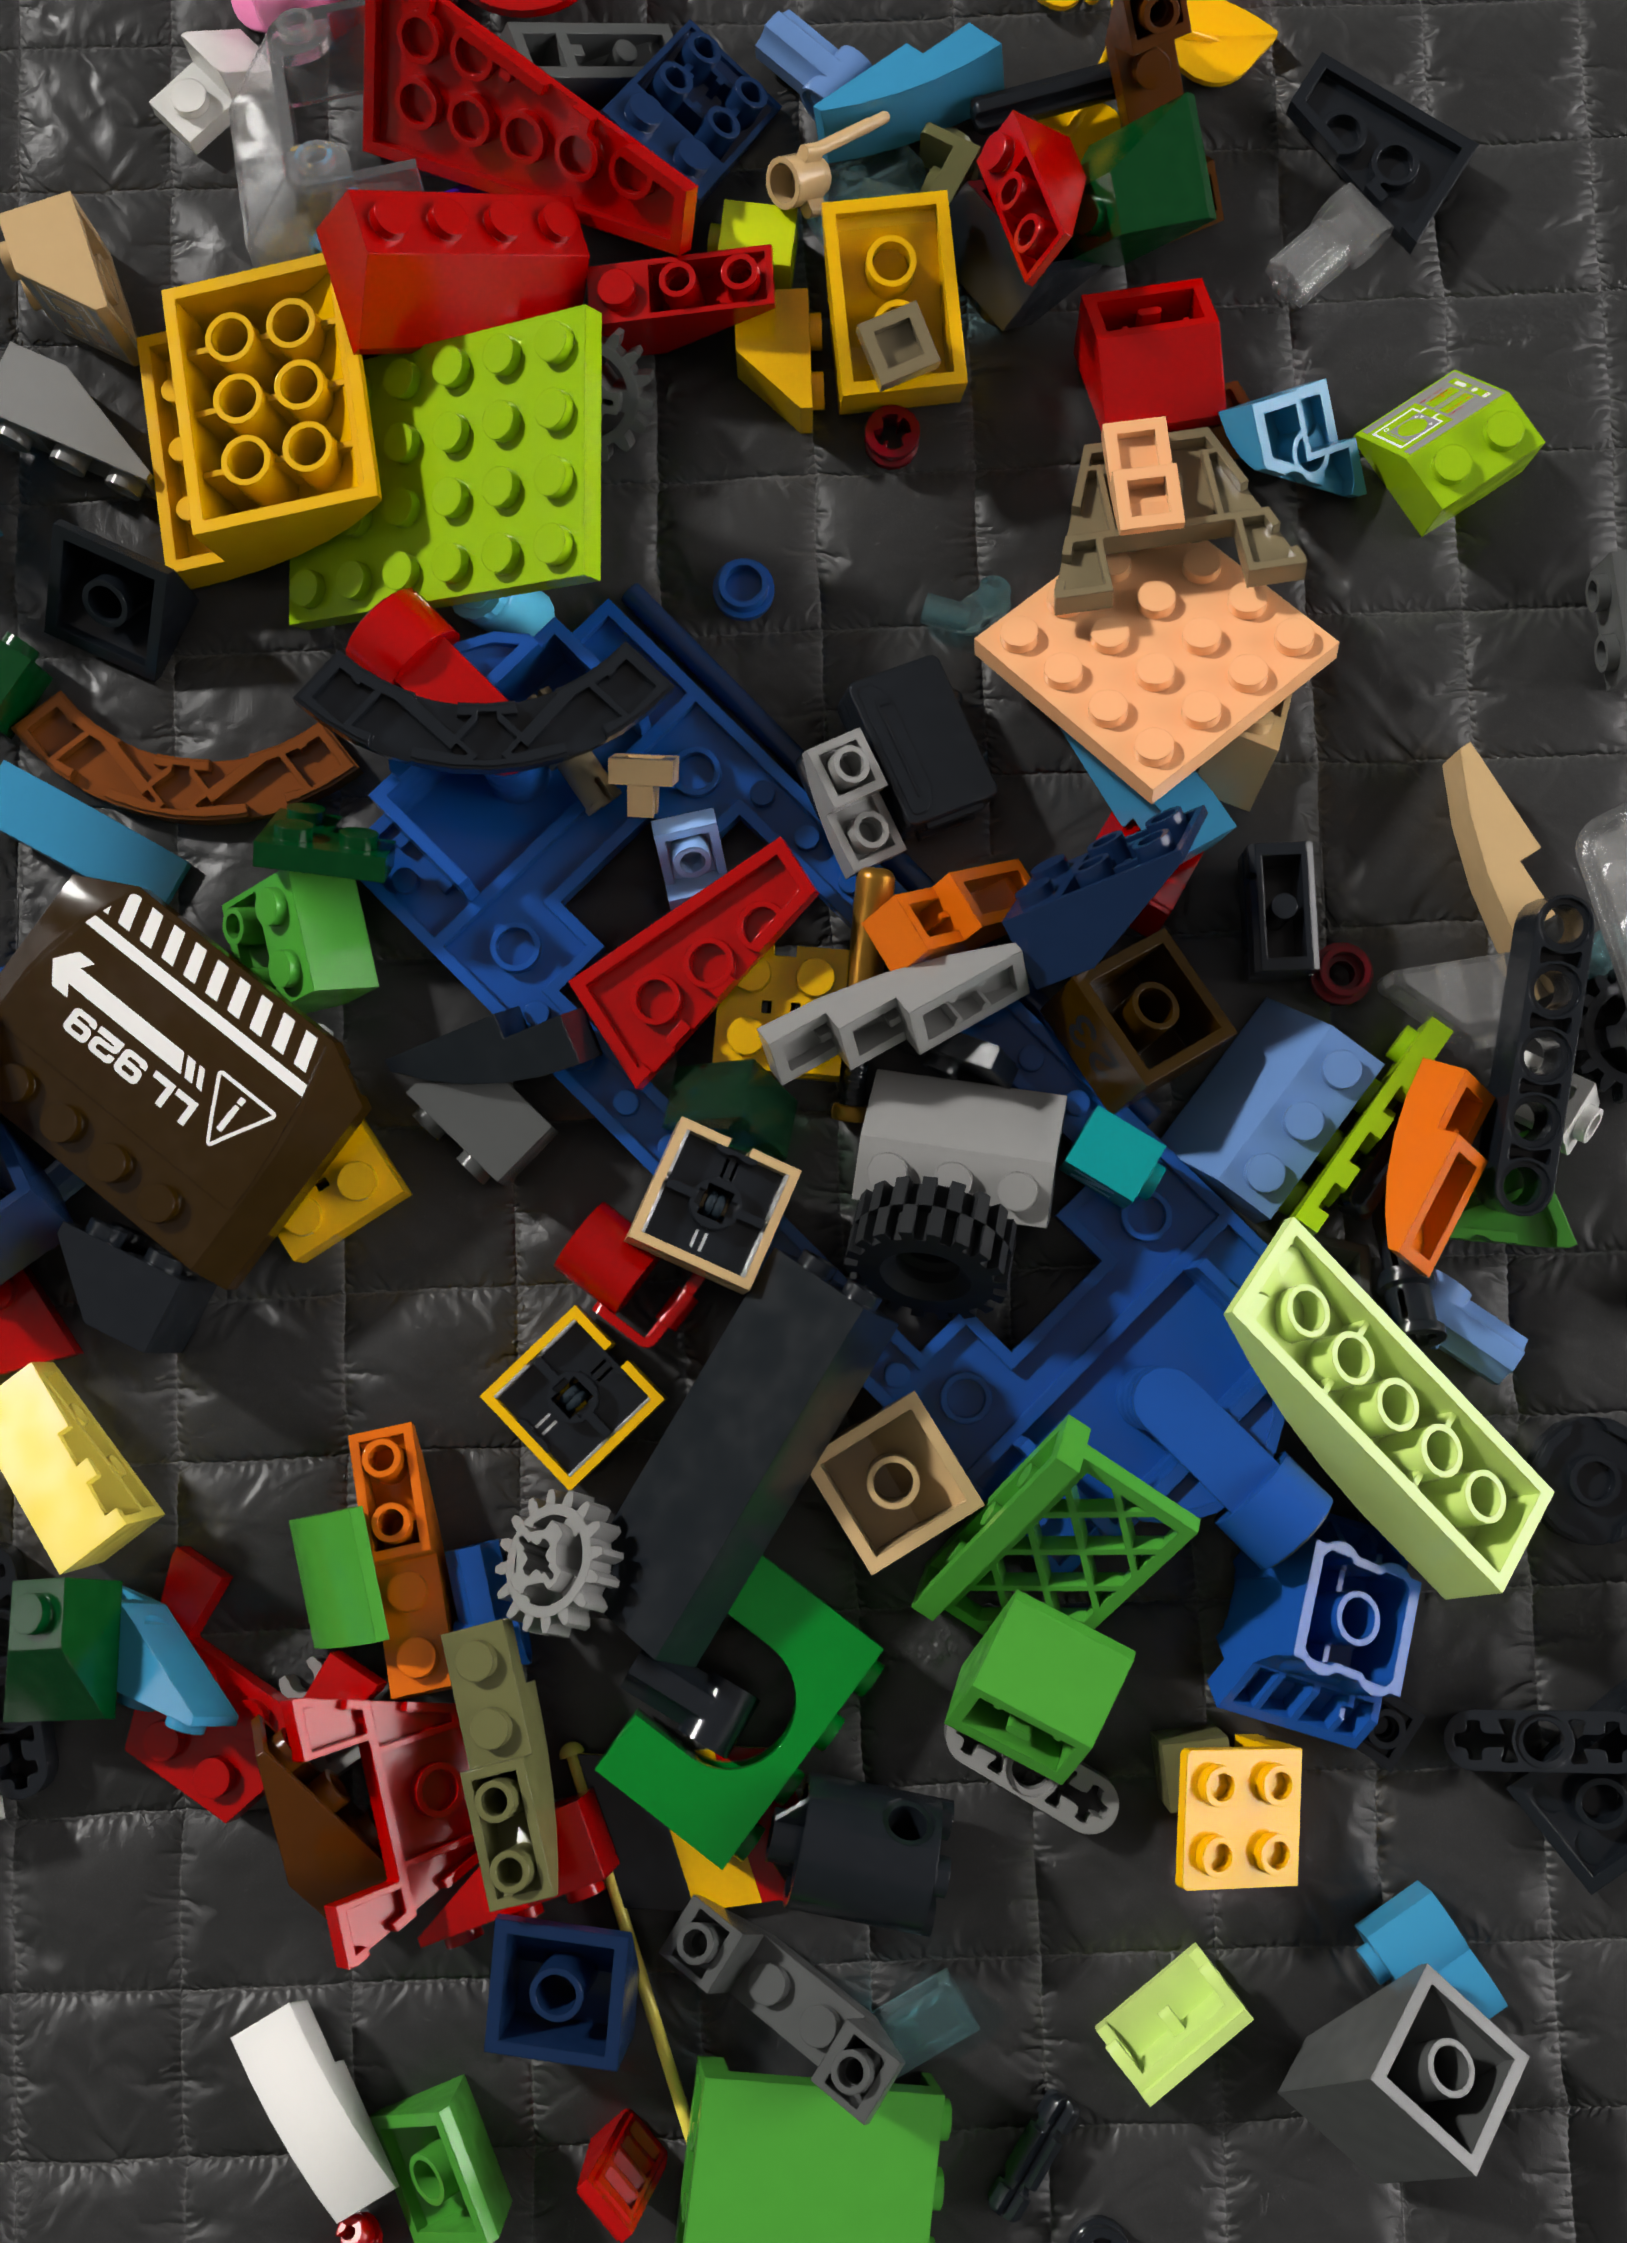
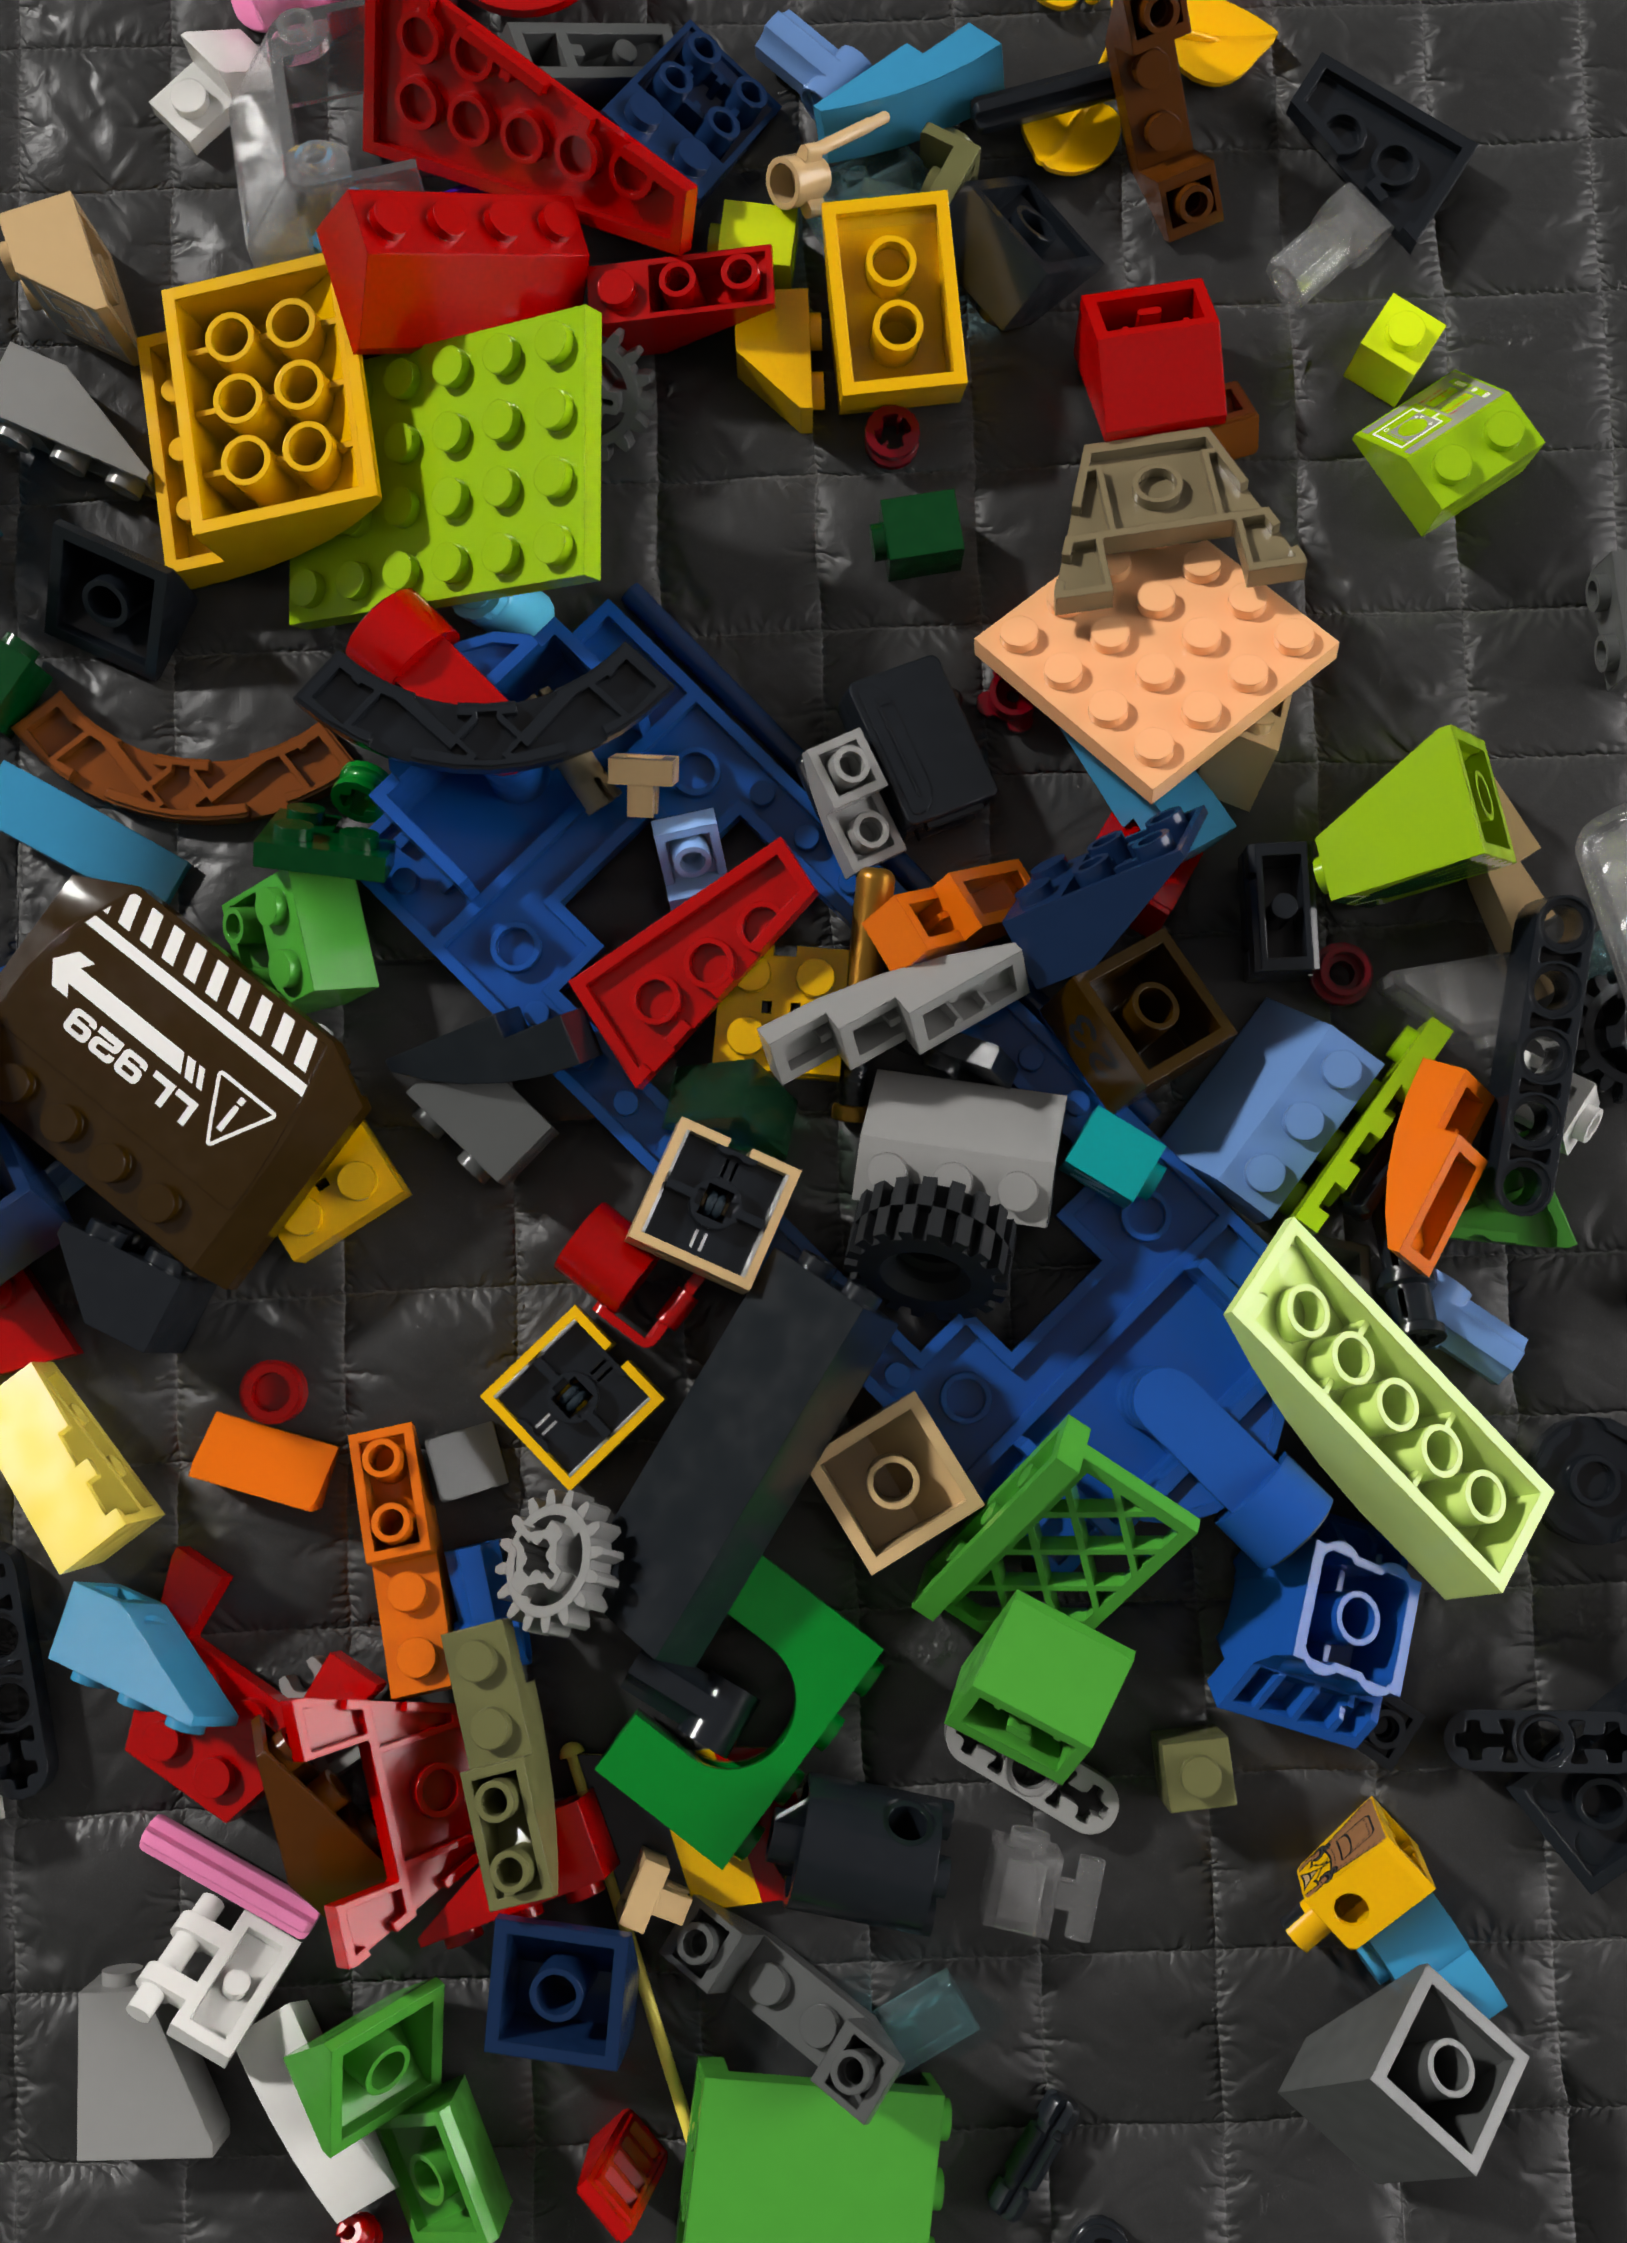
(63, 1650): dark green slope -> none
(136, 2084): none -> light grey slope
(228, 1876): none -> bright pink axle
(232, 1988): none -> white plate
(265, 1462): none -> orange slope
(273, 1391): none -> red tile
(339, 1579): bright green slope -> none
(352, 791): none -> green bush
(371, 2065): none -> bright green slope
(467, 1461): none -> dark grey slope
(651, 1893): none -> tan tile
(743, 589): blue plate -> none
(898, 346): dark tan plate -> none
(918, 535): none -> dark green brick
(971, 614): clear light blue arm -> none
(995, 703): none -> dark red plate
(1026, 1886): none -> clear brick
(1034, 189): red slope -> none
(1142, 476): light nougat slope -> none
(1144, 186): dark green slope -> none
(1173, 2024): yellowish green hinge -> none
(1239, 1815): yellow bracket -> none
(1296, 439): dark azure slope -> none
(1358, 1881): none -> yellow torso
(1394, 350): none -> neon yellow brick
(1418, 826): none -> lime slope

